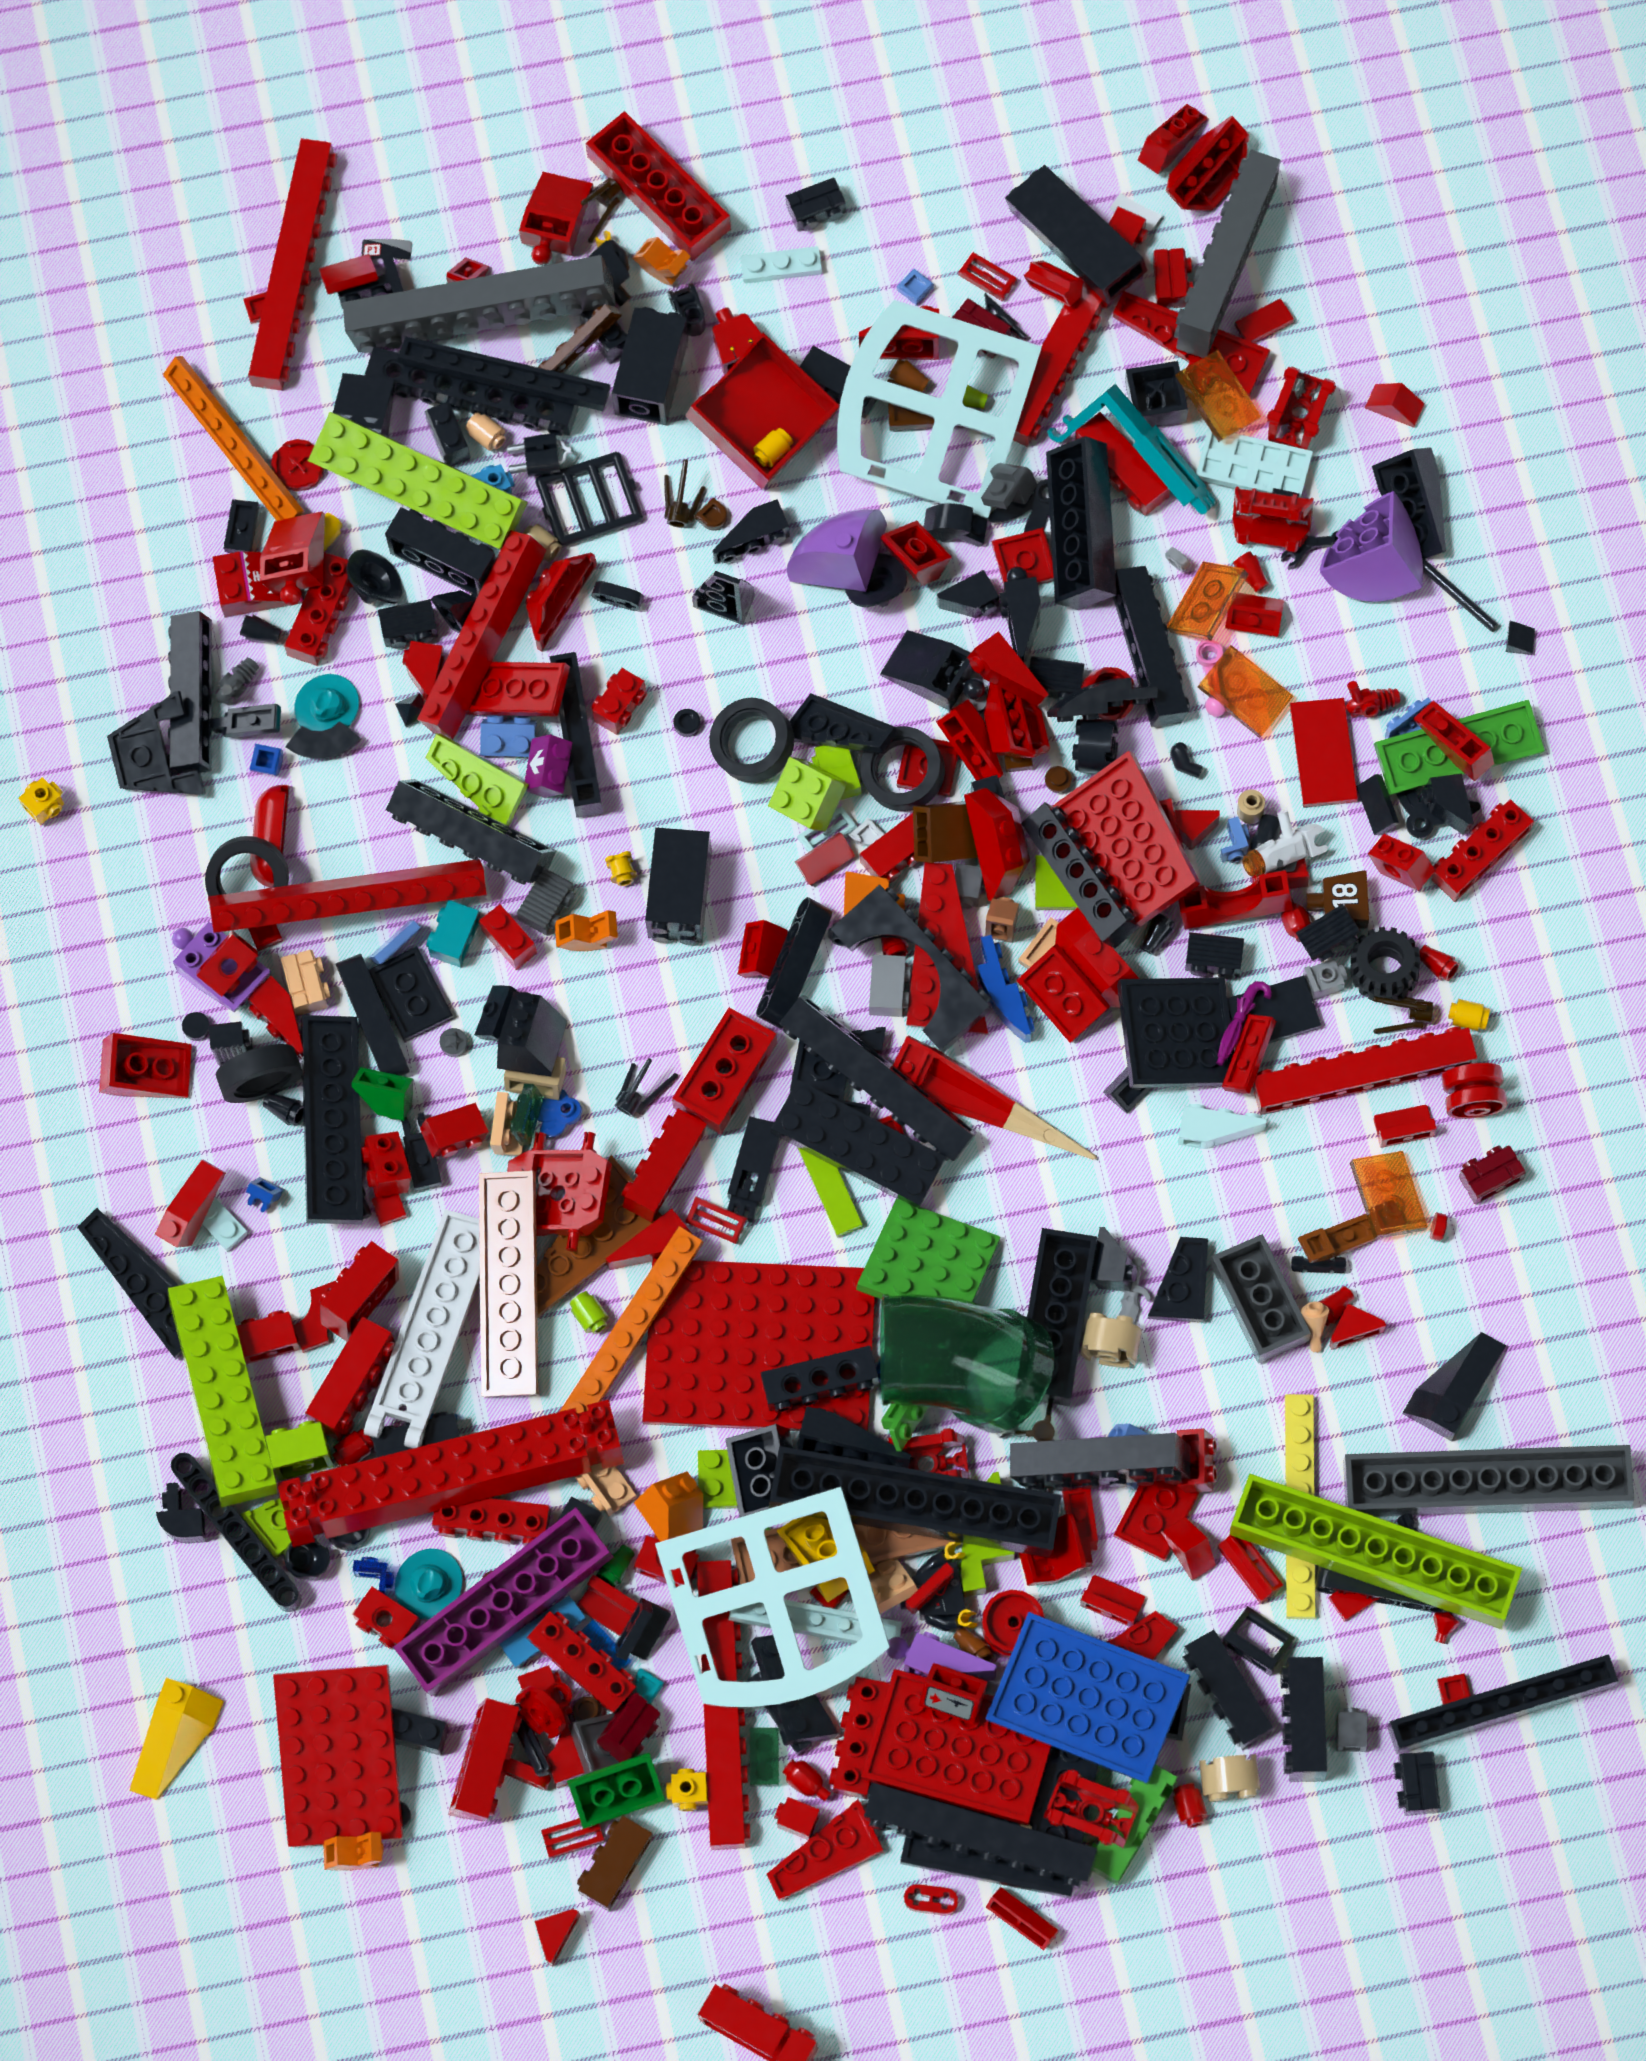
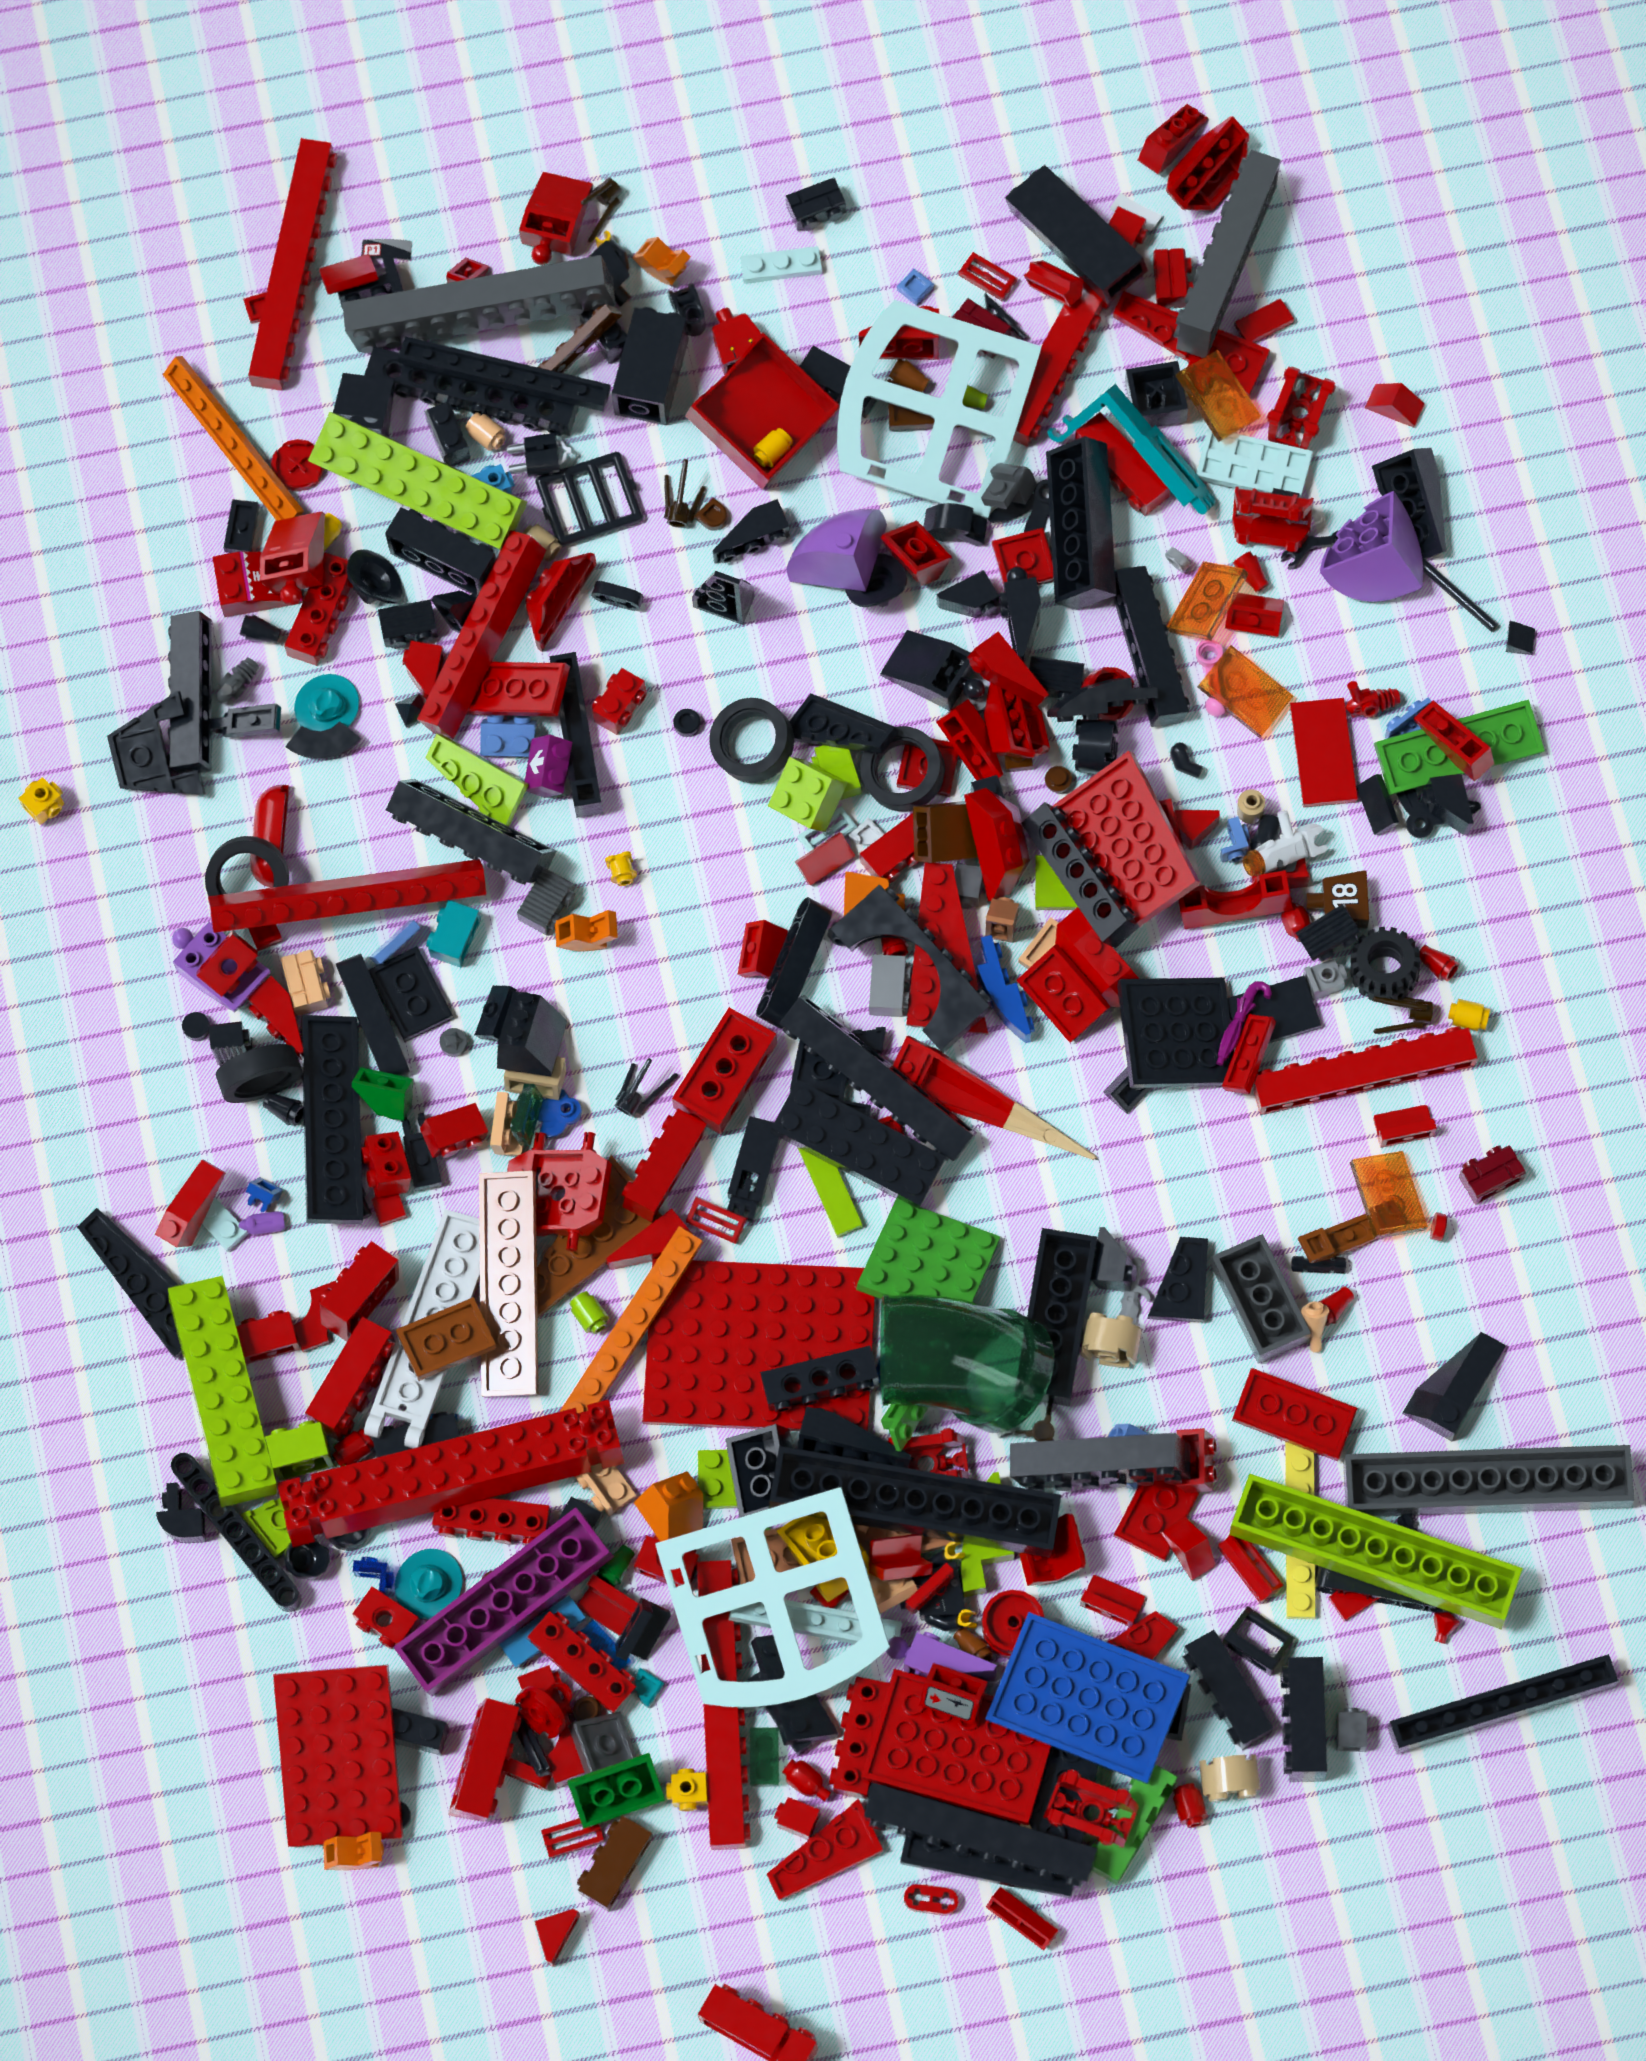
(144, 1067): red slope -> none
(176, 1729): yellow wedge -> none
(263, 1223): none -> medium lavender piece
(266, 760): blue brick -> none
(446, 1339): none -> dark orange plate
(507, 937): red brick -> none
(629, 1727): dark red brick -> none
(658, 186): red brick -> none
(678, 885): black brick -> none
(897, 1558): none -> red panel
(1080, 1504): red hinge -> none
(1156, 933): black cone -> none
(1210, 1128): light aqua slope -> none
(1214, 955): black brick -> none
(1294, 1414): none -> red tile
(1355, 1326): red slope -> none
(1401, 862): red brick -> none
(1418, 1783): black brick -> none
(1453, 1688): red tile -> none
(1474, 1090): red wheel -> none
(1482, 849): red brick -> none

